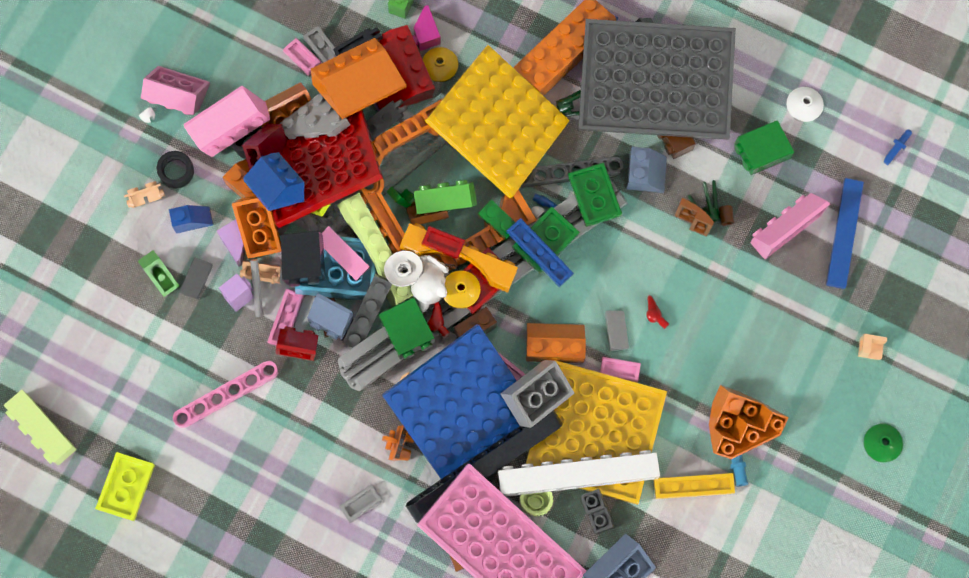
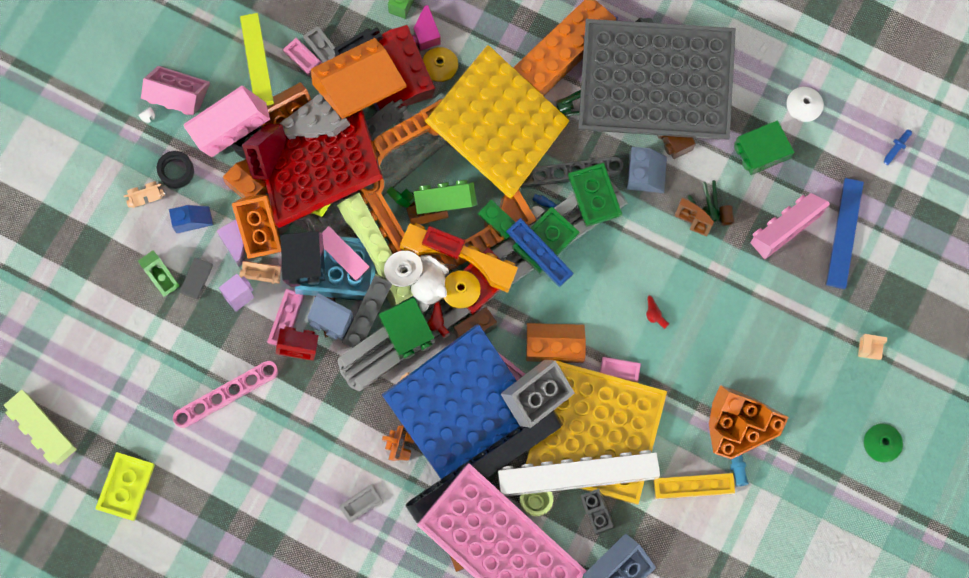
(256, 57): none -> neon yellow tile
(256, 288): light grey bar -> none
(275, 182): blue slope -> none
(616, 330): light grey slope -> none

